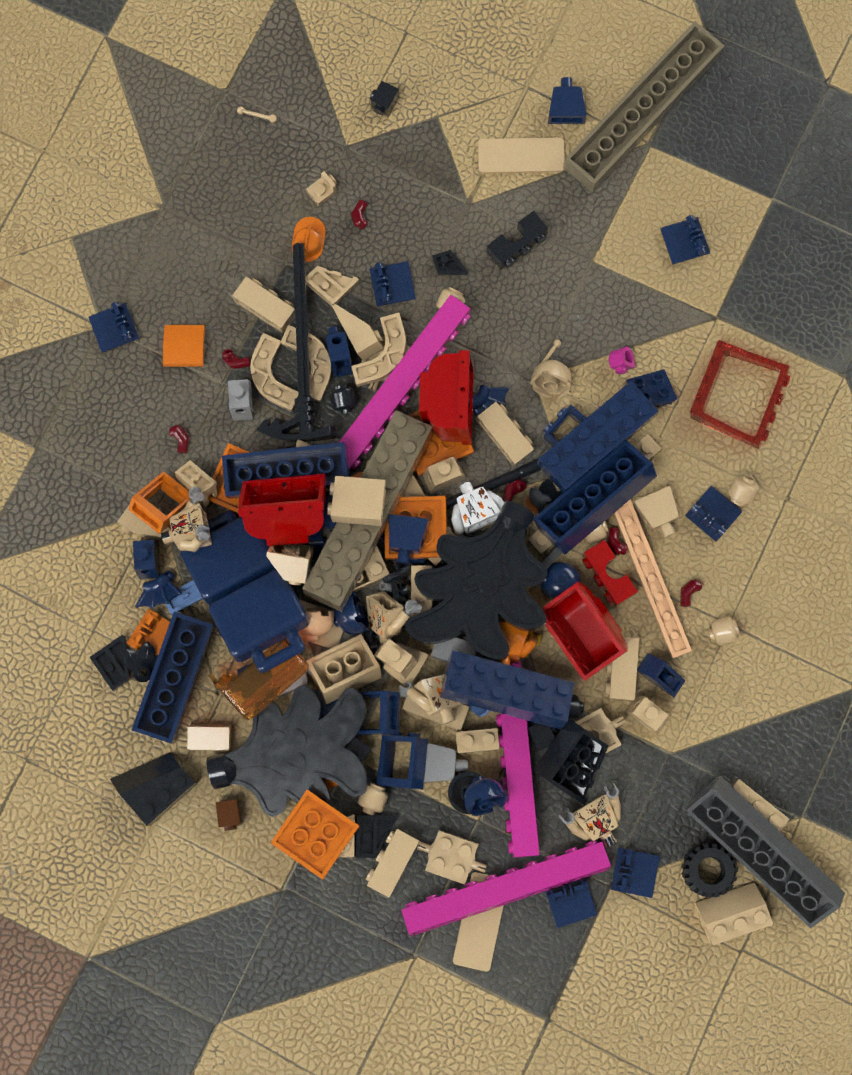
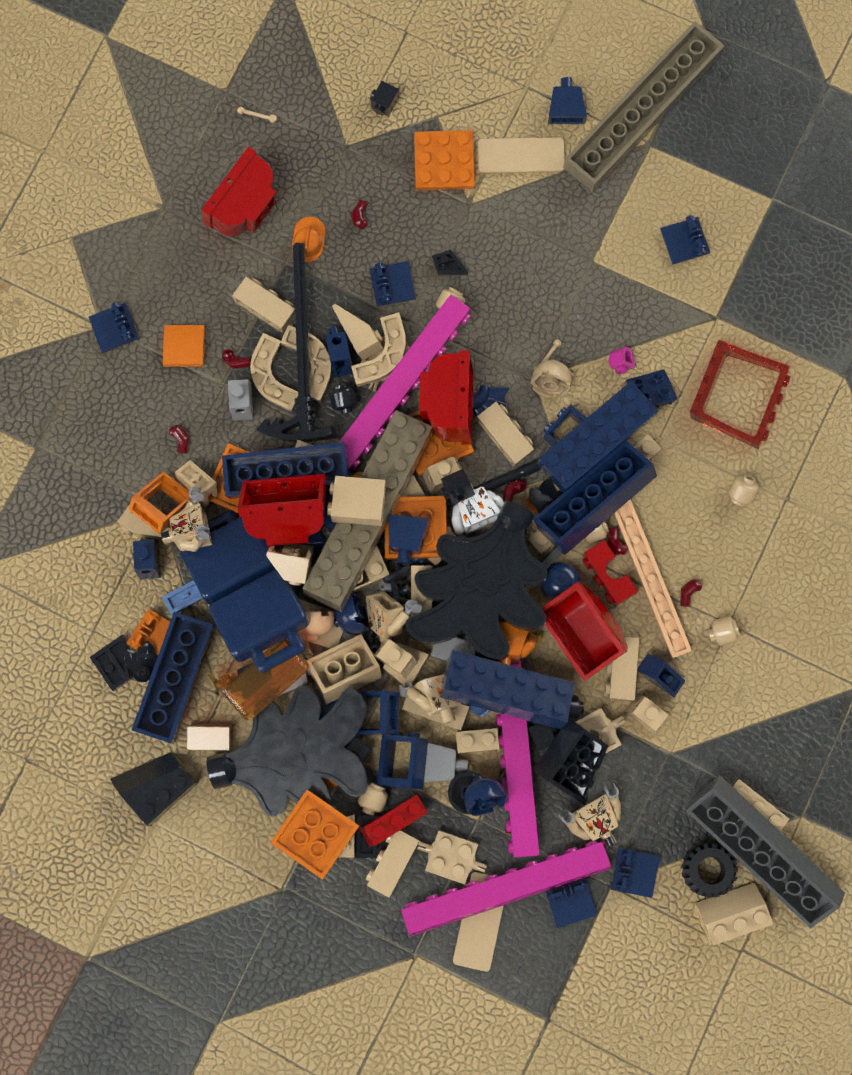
(158, 591): dark blue arm -> none
(228, 814): reddish brown brick -> none
(244, 200): none -> red container
(322, 188): tan bracket -> none
(330, 284): tan wing -> none
(393, 821): none -> red arch
(444, 160): none -> orange plate
(457, 487): none -> black brick
(505, 252): black arch -> none
(658, 511): tan torso -> none
(713, 513): dark blue hinge -> none

